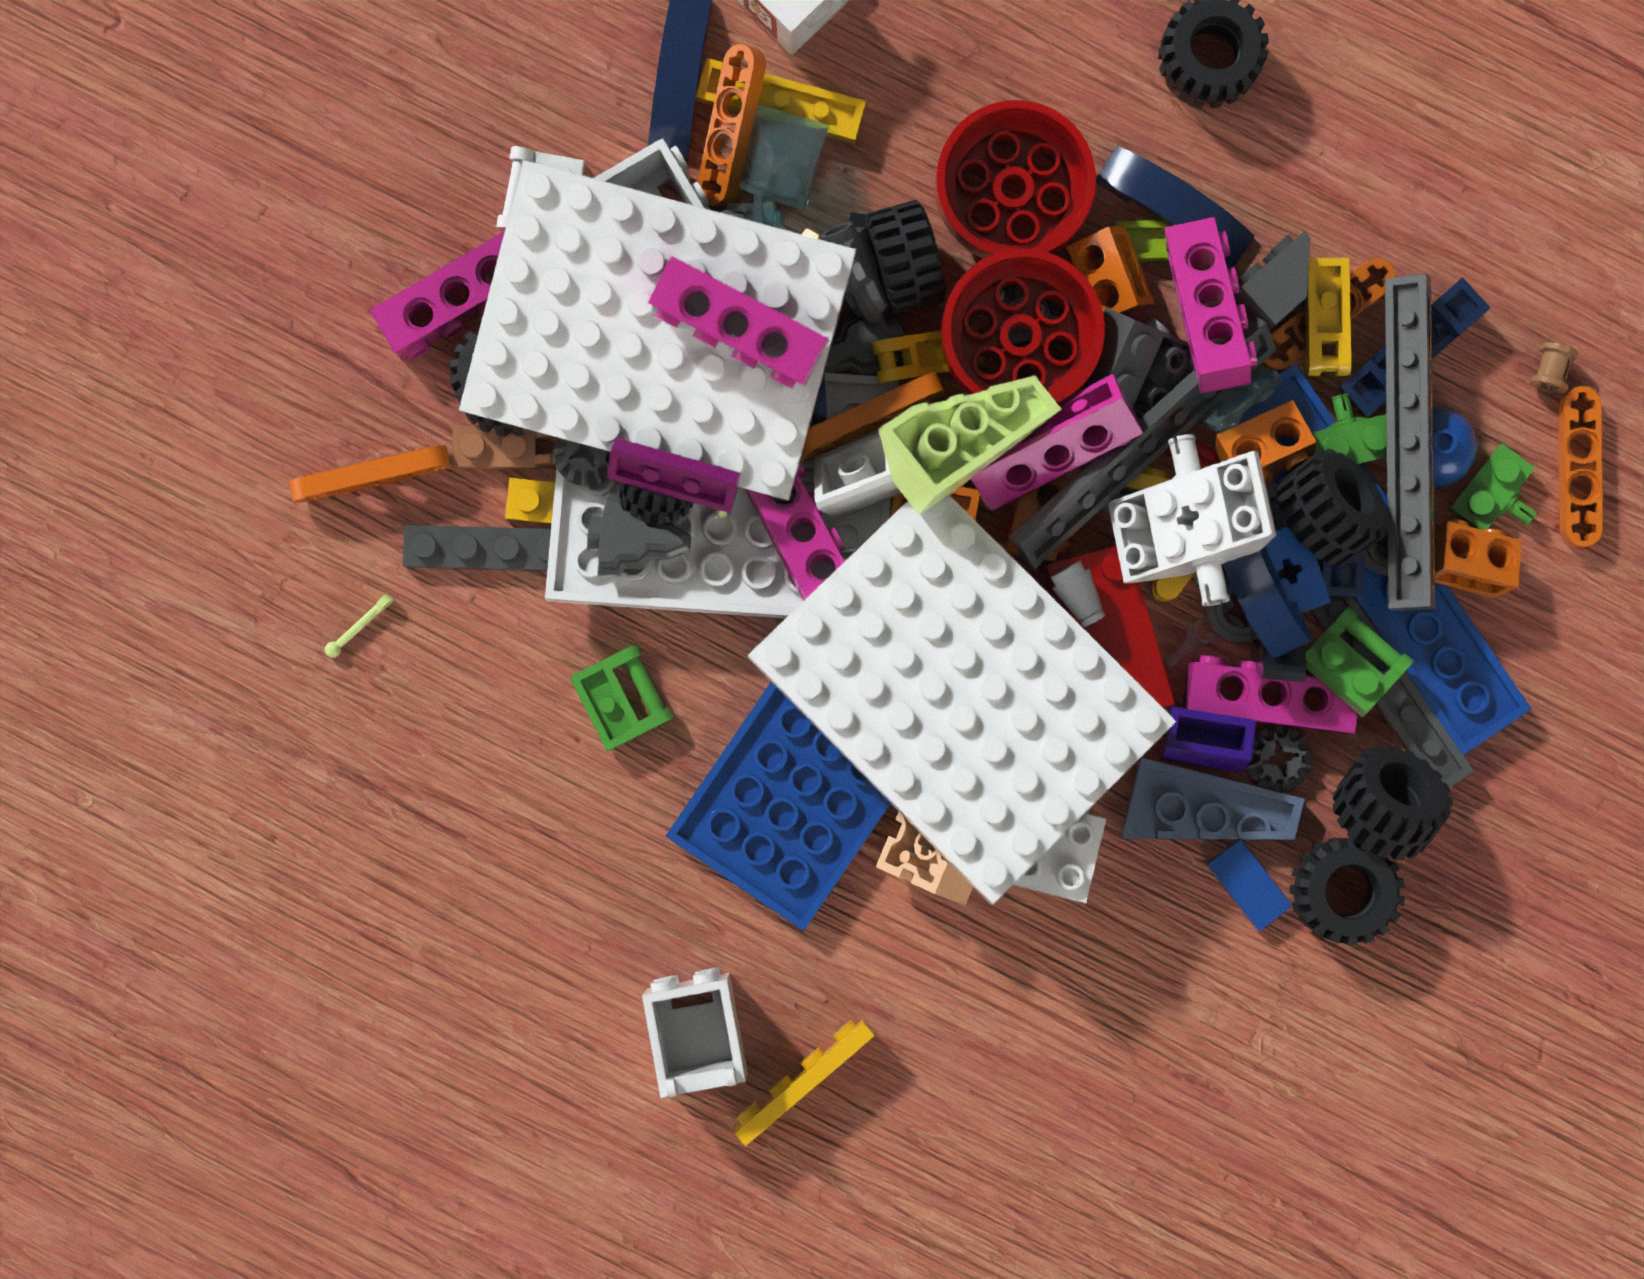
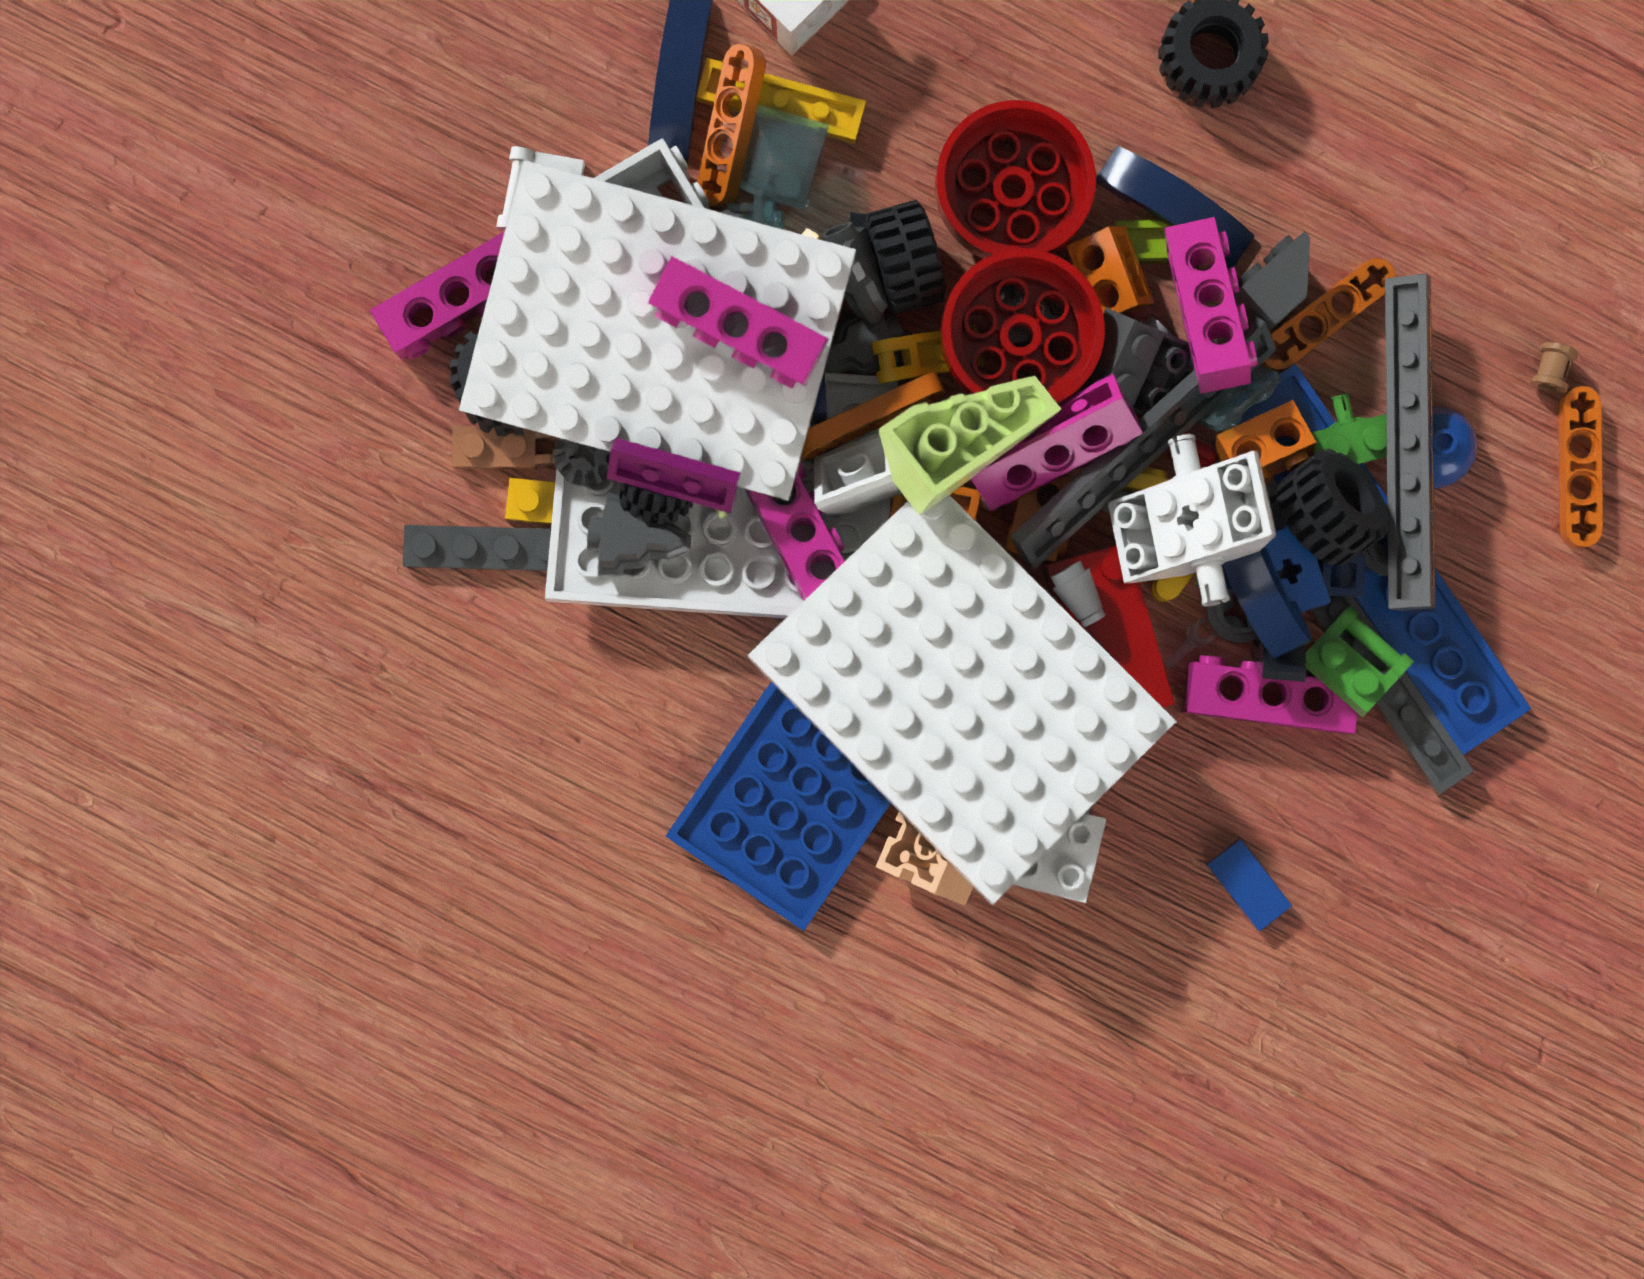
(333, 648): yellowish green hinge -> none
(369, 474): orange beam -> none
(610, 706): bright green plate -> none
(696, 1043): white container -> none
(789, 1091): yellow plate -> none
(1197, 805): sand blue wing -> none
(1209, 740): dark purple brick -> none
(1295, 770): dark grey gear -> none
(1328, 316): yellow plate -> none
(1378, 907): black tyre -> none
(1392, 802): black tyre -> none
(1450, 318): dark blue slope -> none
(1471, 565): orange brick -> none
(1495, 491): bright green plate -> none

